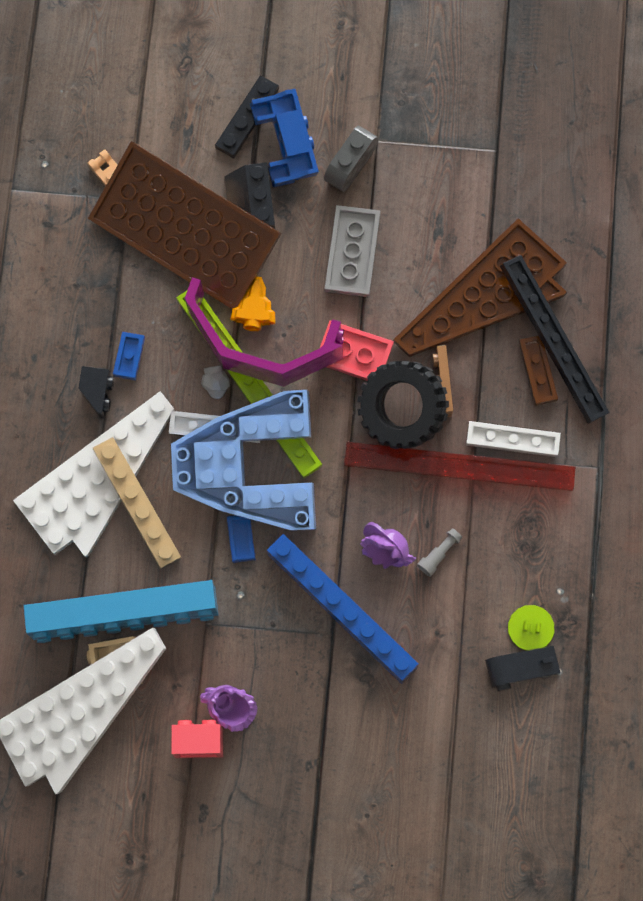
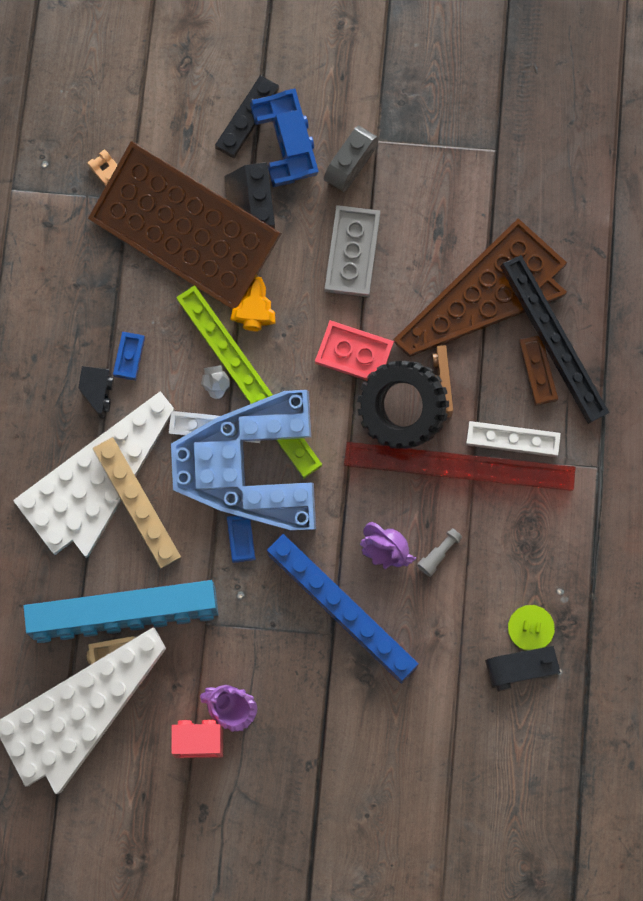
(257, 367): magenta panel -> none

